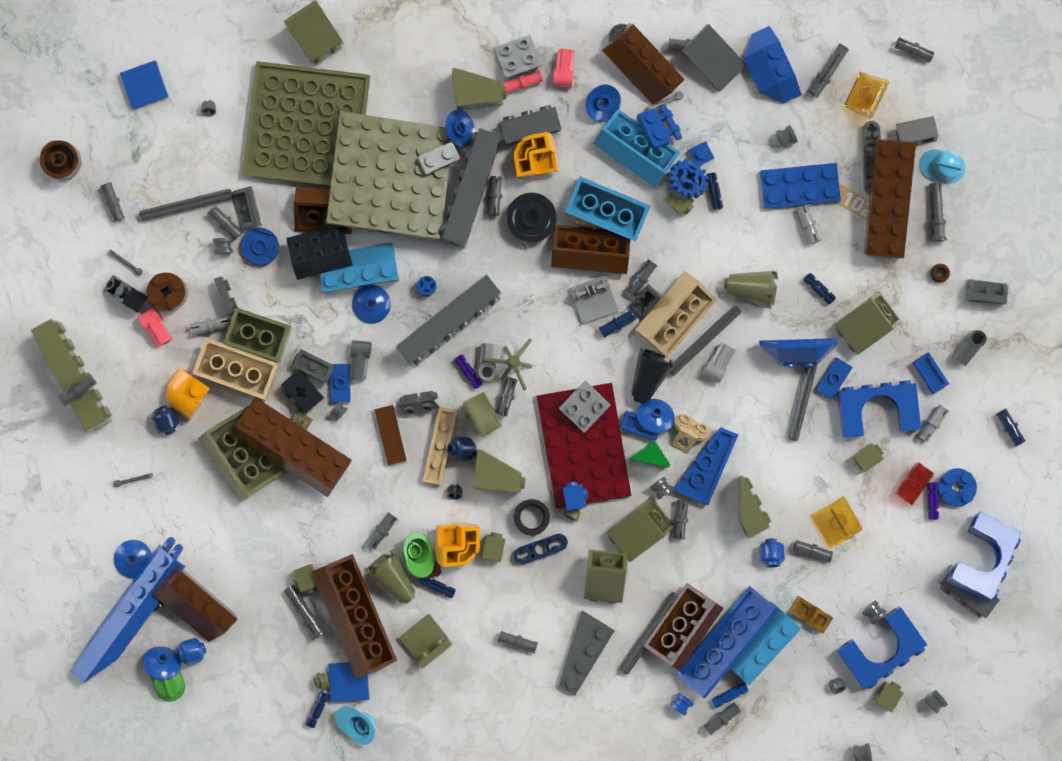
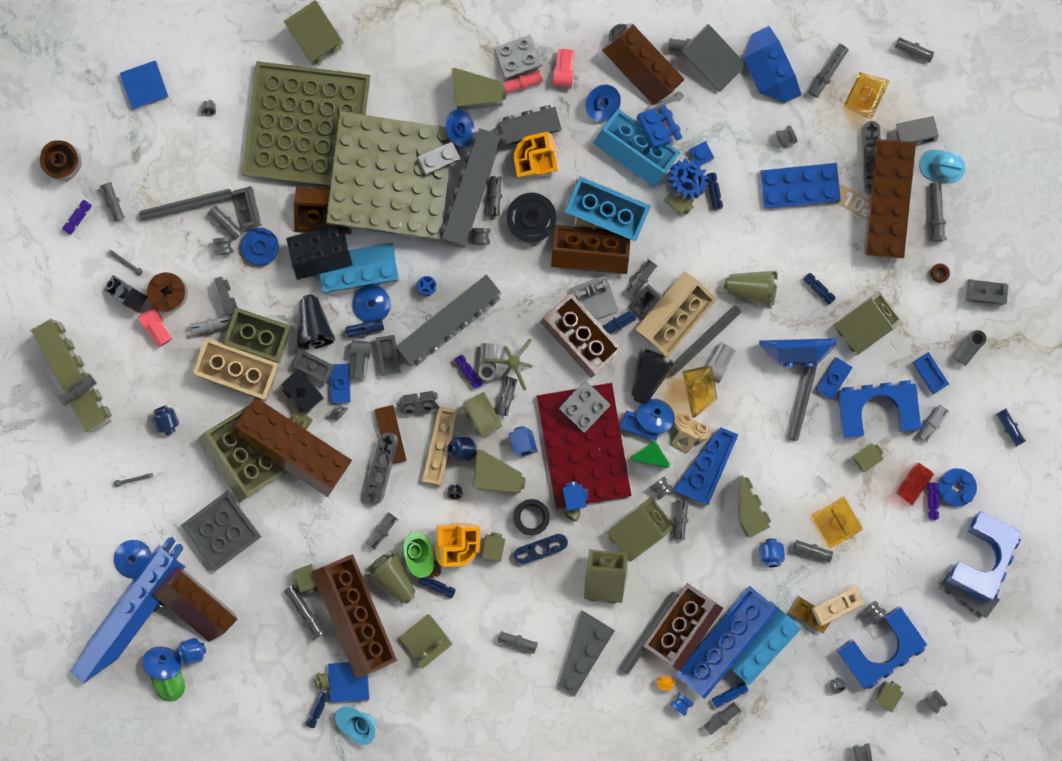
(76, 217): none -> dark purple axle
(185, 393): light orange brick -> none
(221, 531): none -> dark grey plate
(313, 324): none -> black cone
(365, 328): none -> dark blue axle
(383, 469): none -> dark grey beam
(388, 355): none -> dark grey plate
(481, 236): none -> dark grey wheel
(523, 441): none -> blue brick
(581, 335): none -> reddish brown slope
(665, 682): none -> light orange plate
(699, 389): none -> clear yellow slope
(808, 224): light grey pin -> none
(837, 606): none -> tan plate

